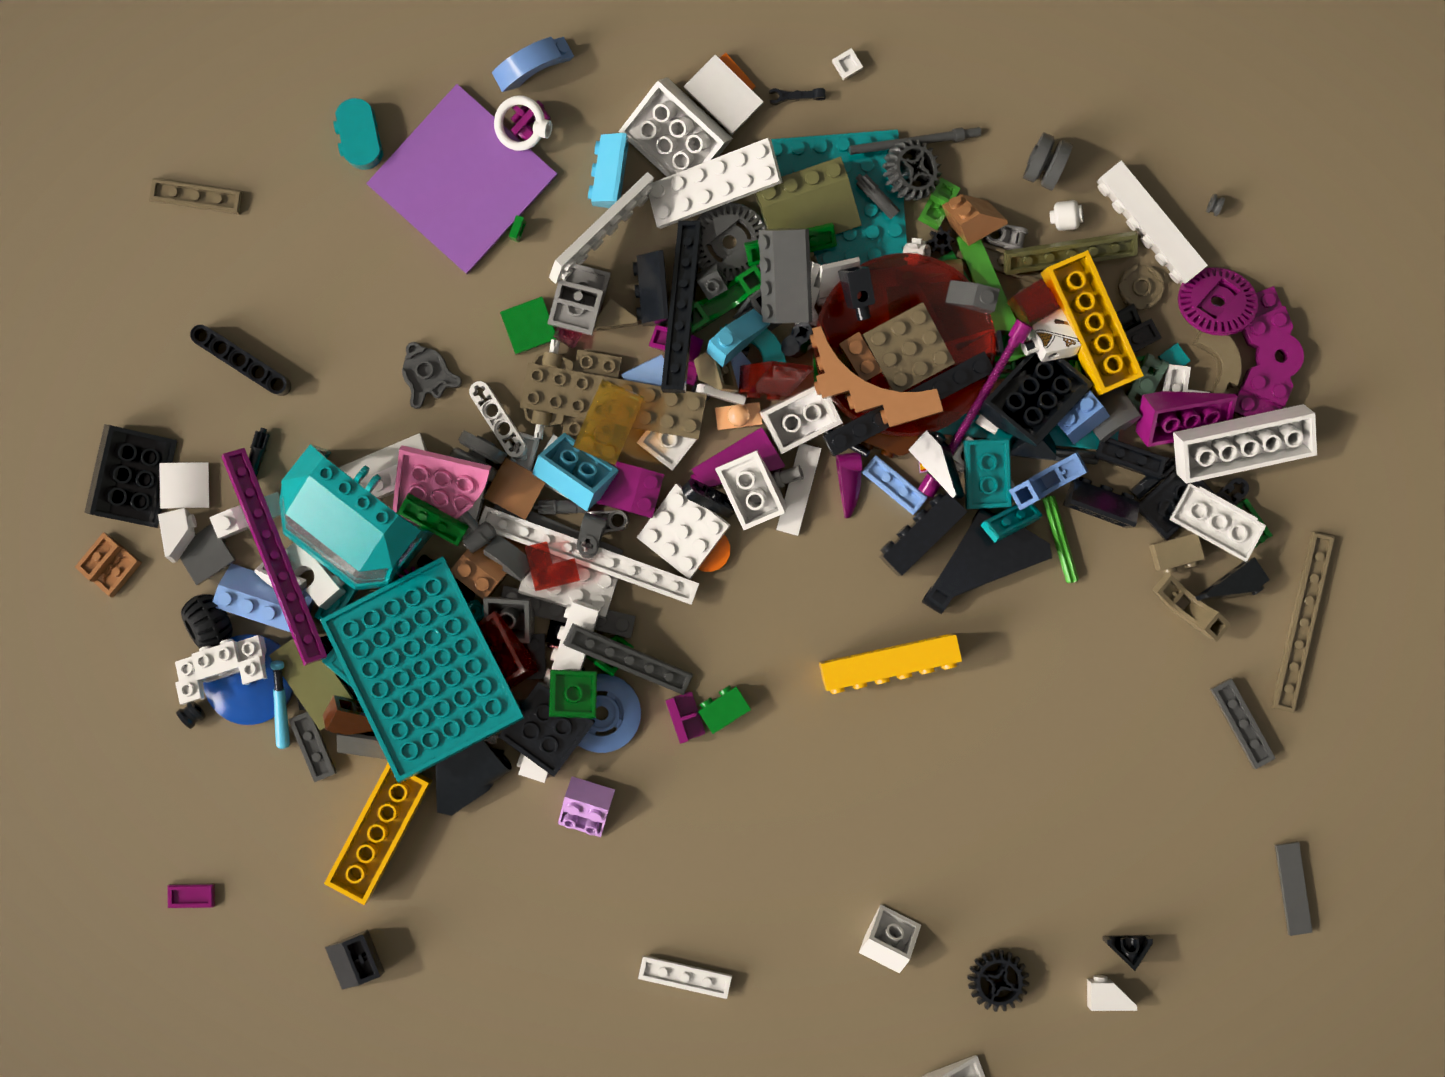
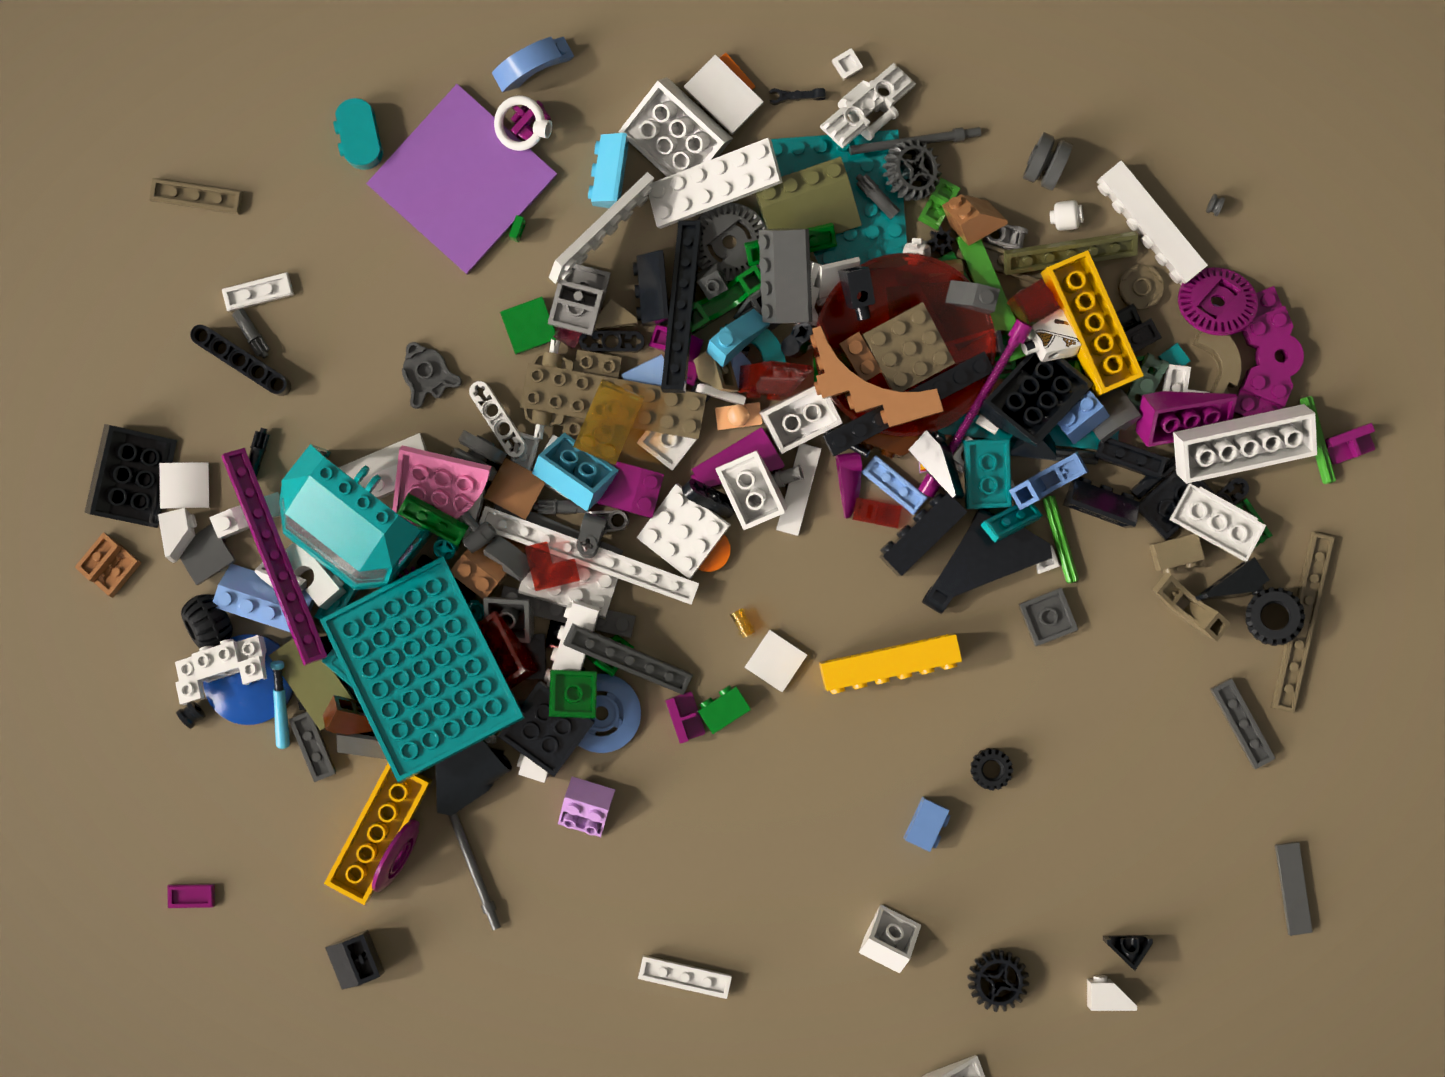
(252, 335): none -> dark grey piece
(257, 292): none -> white tile
(396, 855): none -> magenta piece
(442, 549): none -> teal wheel
(488, 906): none -> dark grey bar
(594, 346): none -> black beam
(742, 623): none -> clear yellow pin
(775, 661): none -> white tile
(864, 100): none -> white piece
(877, 513): none -> clear red slope
(927, 824): none -> medium blue brick
(1005, 769): none -> black tyre
(1048, 564): none -> white tile
(1048, 617): none -> dark grey plate
(1281, 597): none -> black tyre
(1322, 458): none -> bright green axle
(1350, 444): none -> magenta panel

